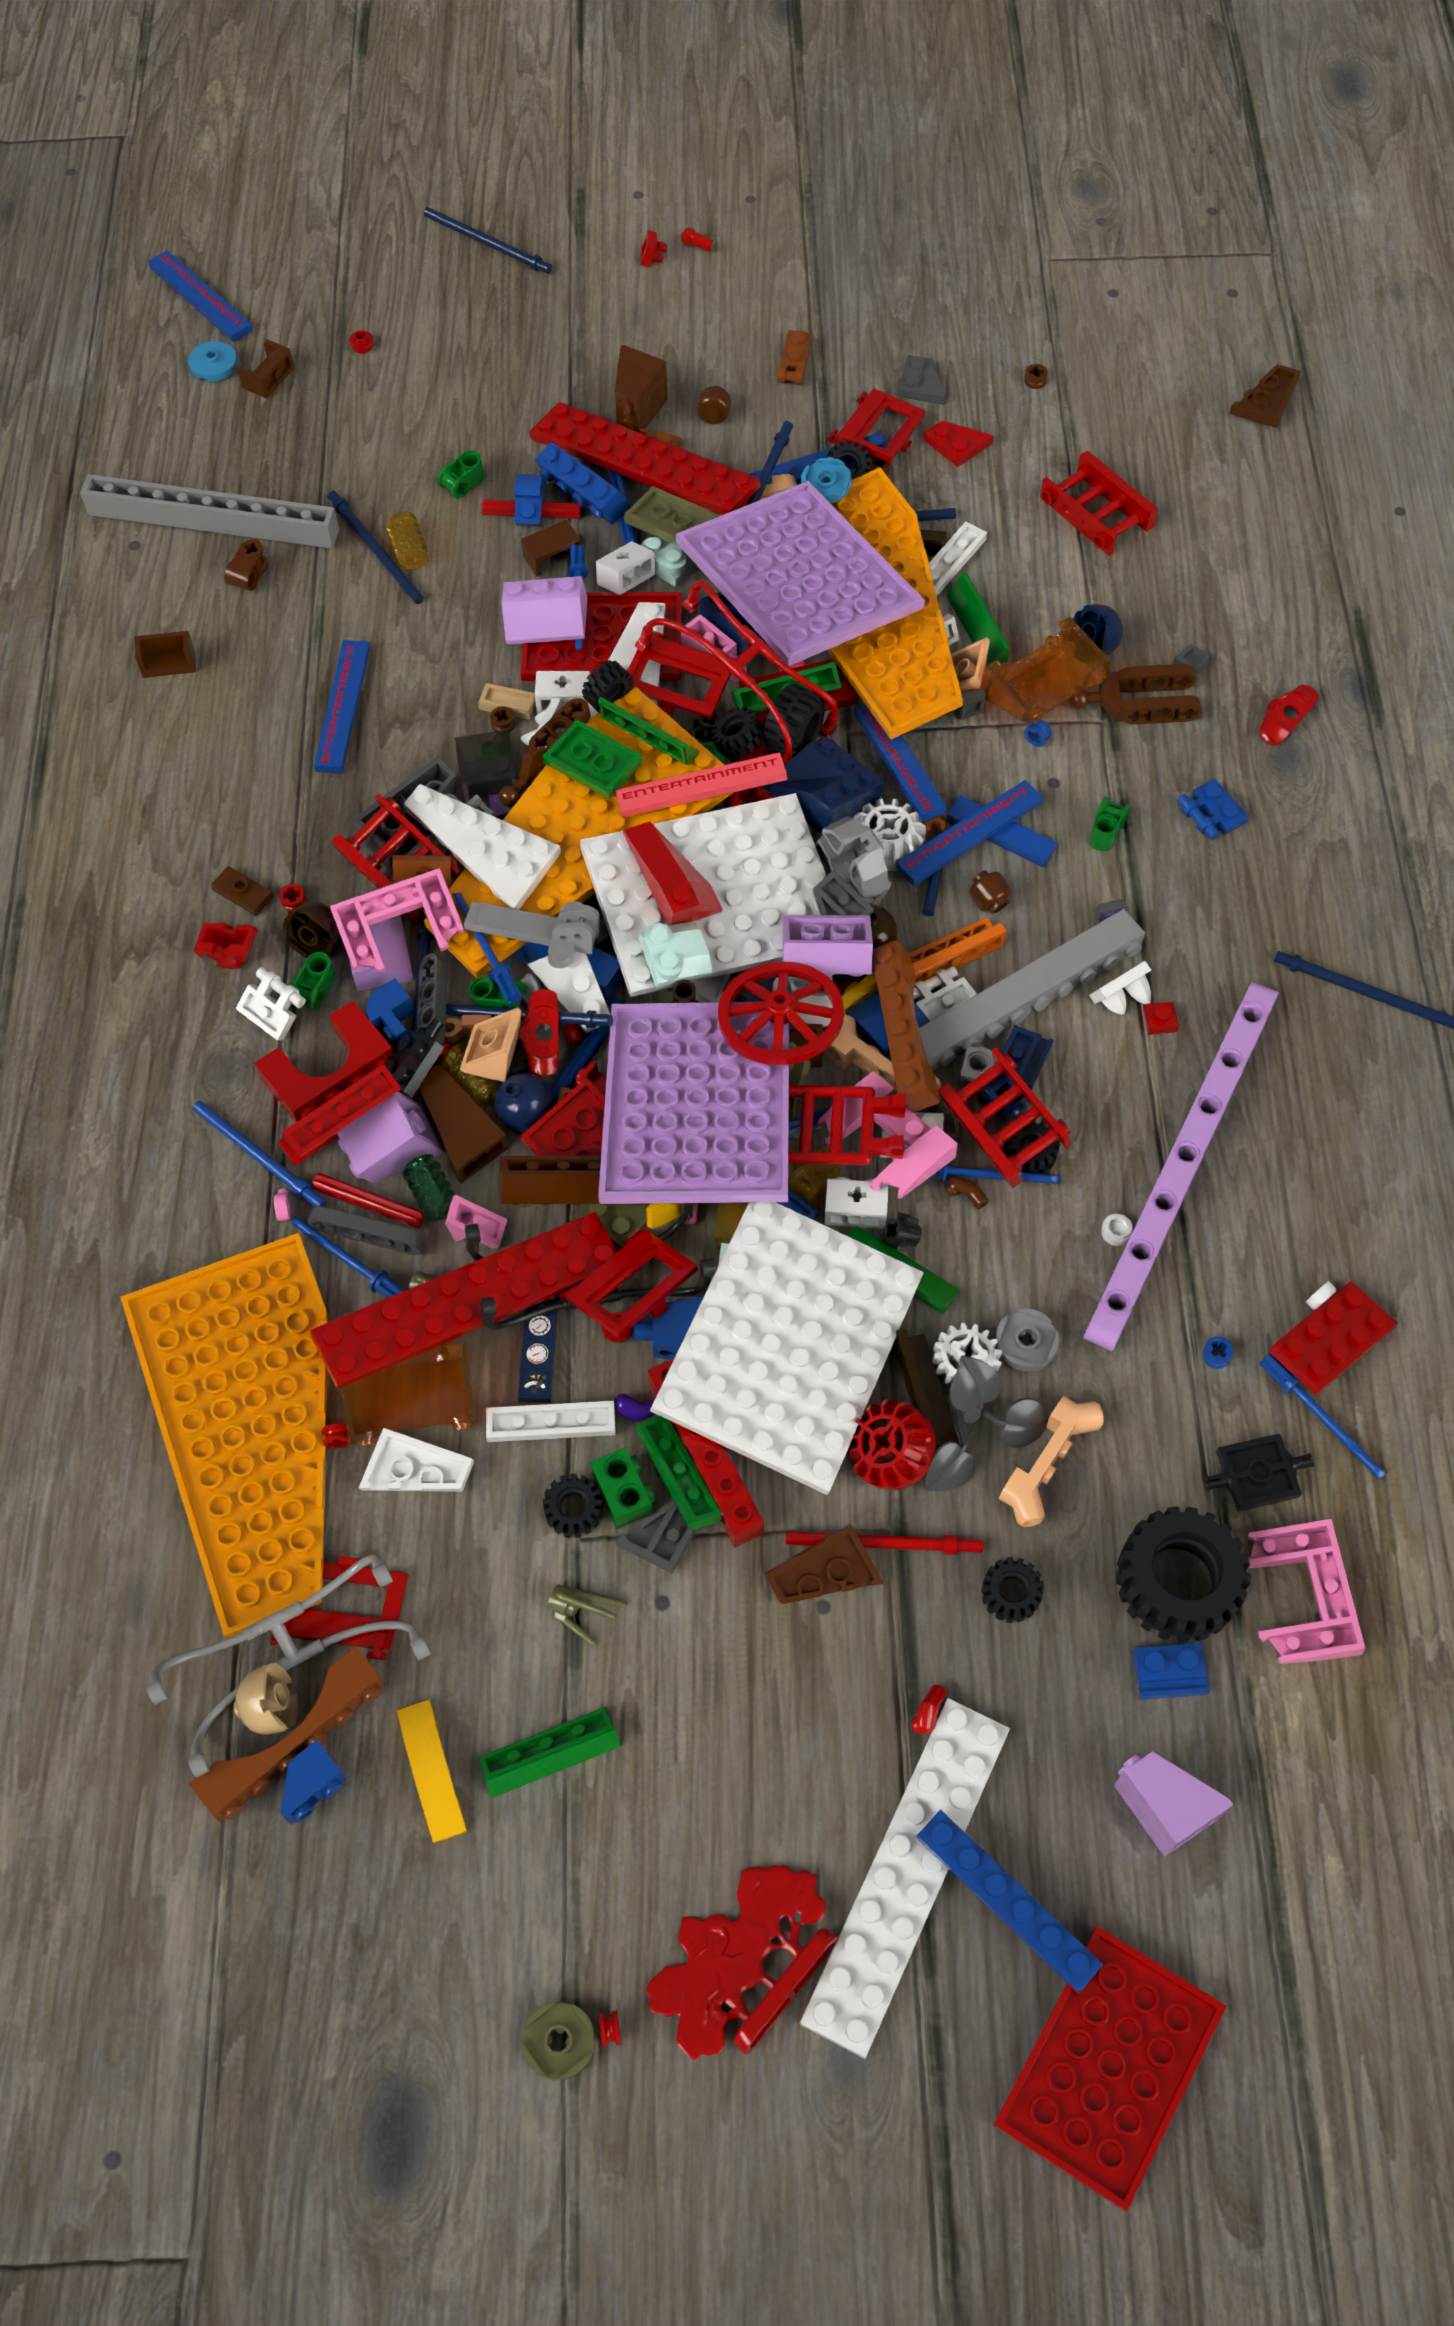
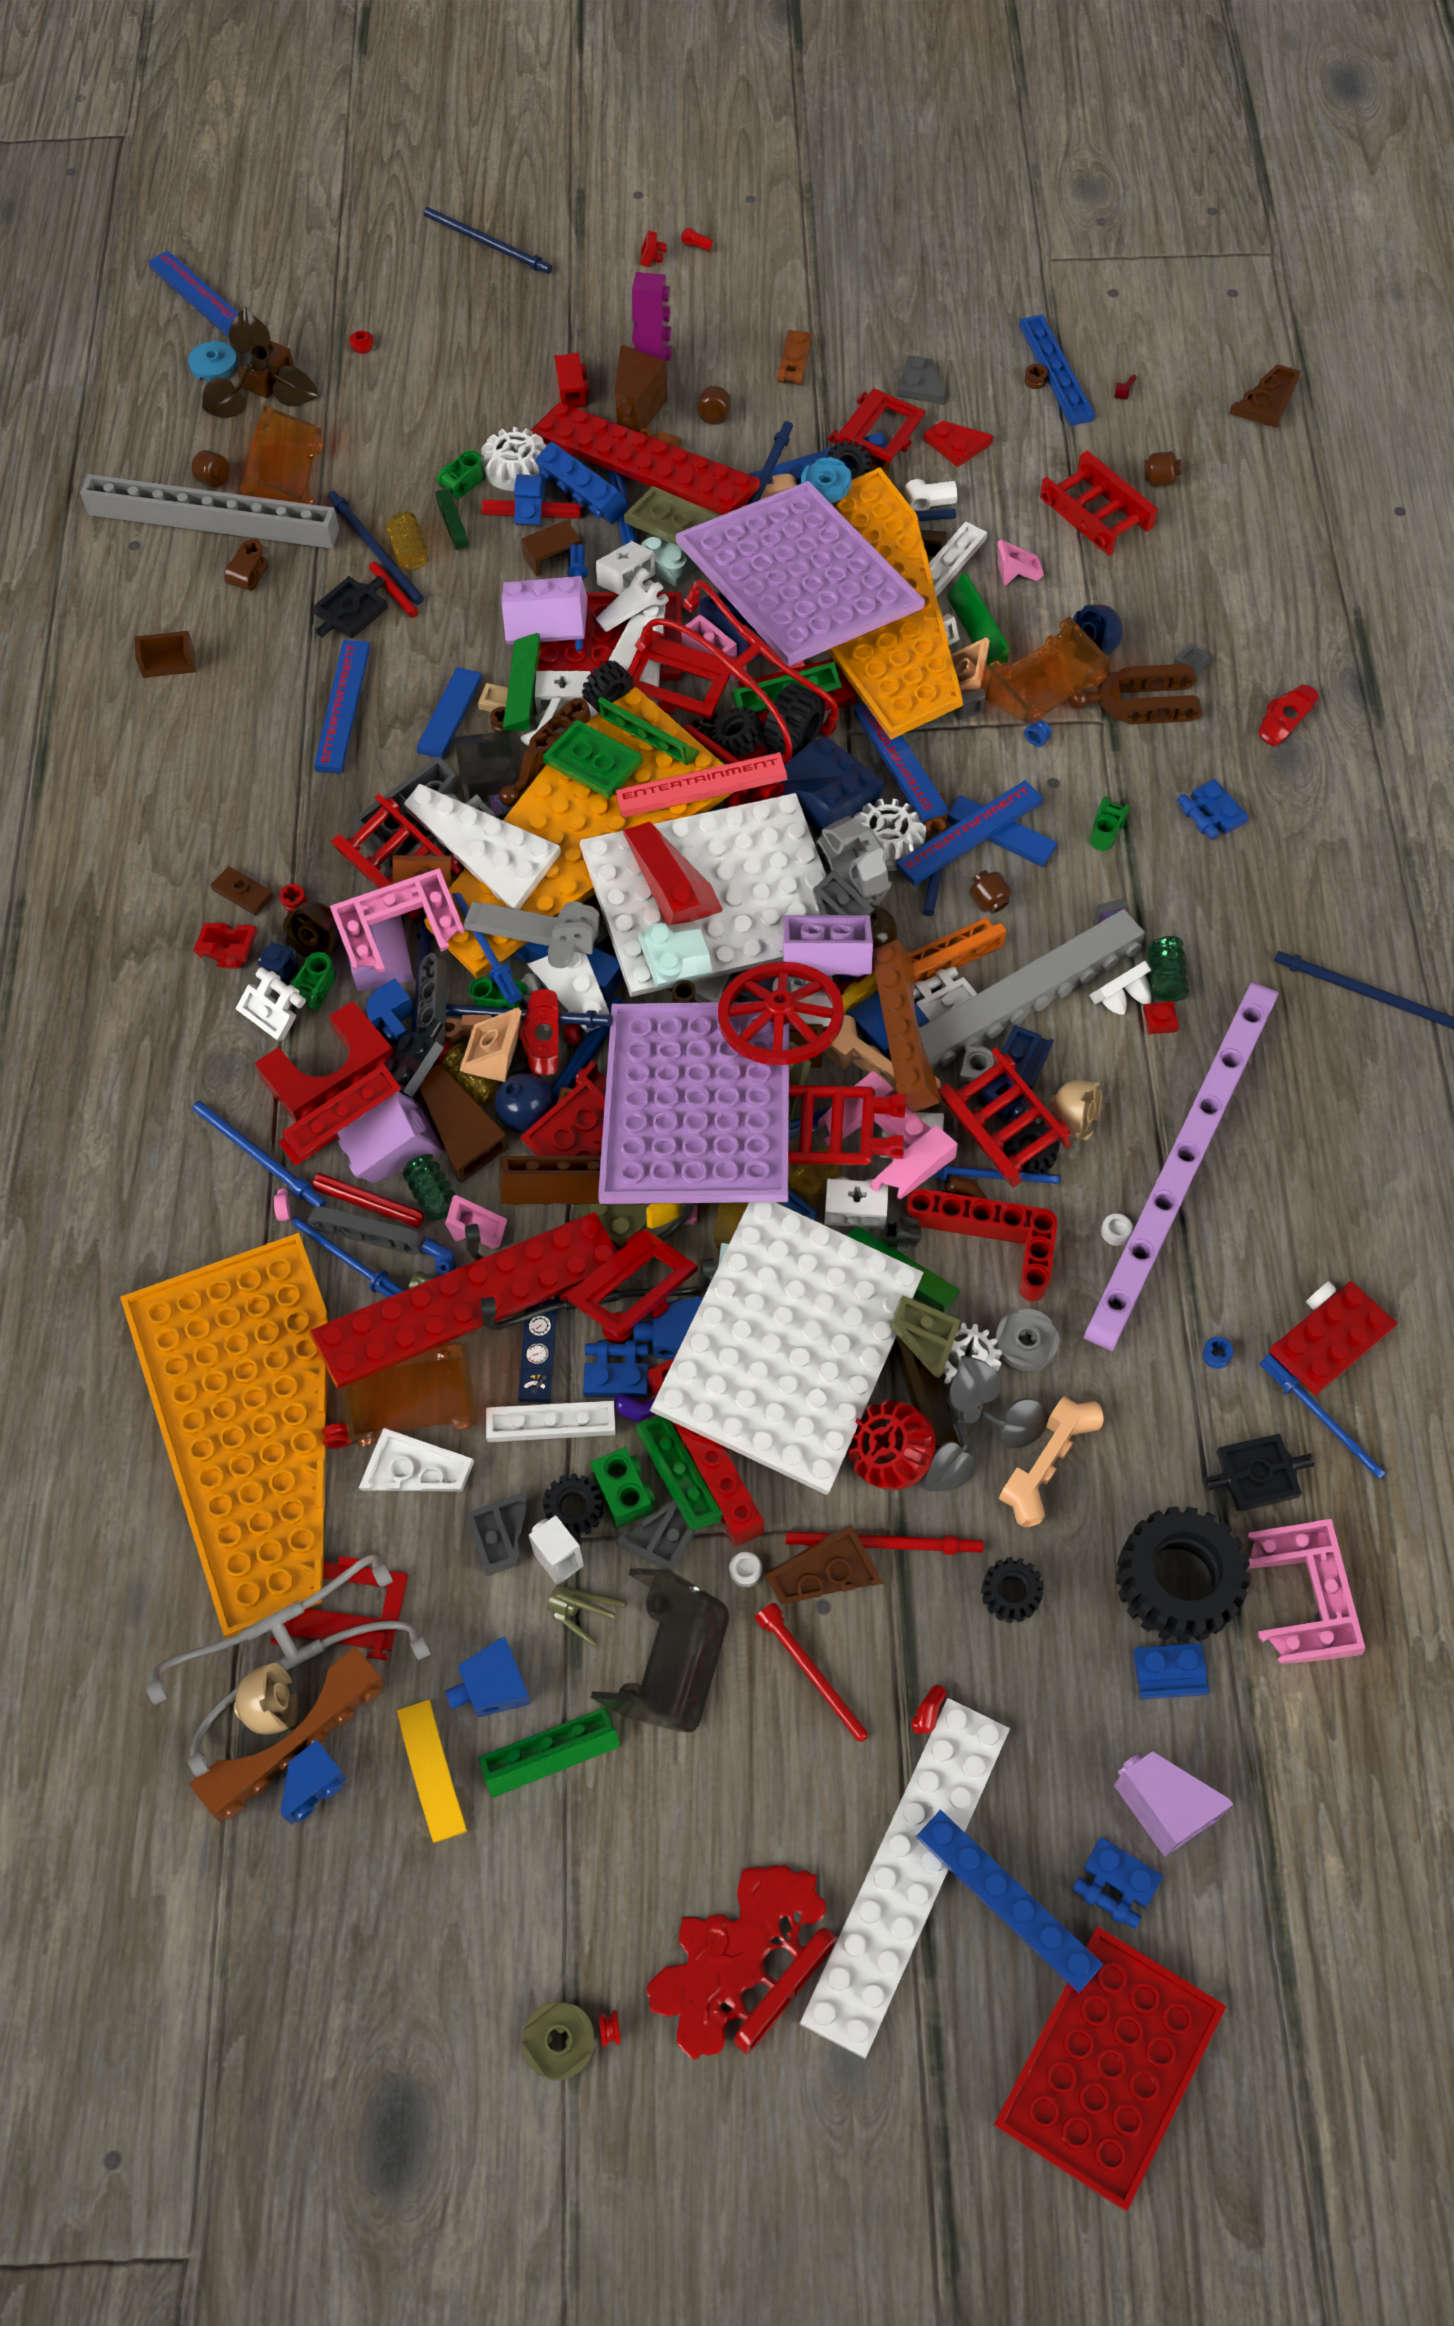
(210, 468): none -> reddish brown head
(252, 336): none -> dark brown plant
(277, 957): none -> dark blue brick
(280, 457): none -> clear orange windscreen
(350, 607): none -> black plate
(394, 590): none -> red bar
(443, 1256): none -> blue arm
(449, 713): none -> blue tile
(451, 518): none -> dark green beam
(490, 1682): none -> blue torso
(499, 1532): none -> dark grey wing
(515, 457): none -> white gear
(522, 683): none -> green slope
(556, 1549): none -> white brick
(570, 380): none -> red brick
(612, 1379): none -> blue plate
(632, 601): none -> white flag
(651, 315): none -> magenta wedge
(681, 1656): none -> clear smoke windscreen
(745, 1569): none -> white tile
(766, 791): none -> red piece
(772, 1620): none -> red piece
(923, 495): none -> white piece
(925, 1332): none -> olive wing
(994, 1228): none -> red beam
(1017, 561): none -> bright pink slope
(1059, 375): none -> blue tile
(1077, 1106): none -> tan cylinder
(1122, 389): none -> dark red hand
(1123, 1874): none -> blue plate
(1162, 468): none -> reddish brown head
(1168, 969): none -> clear green piece

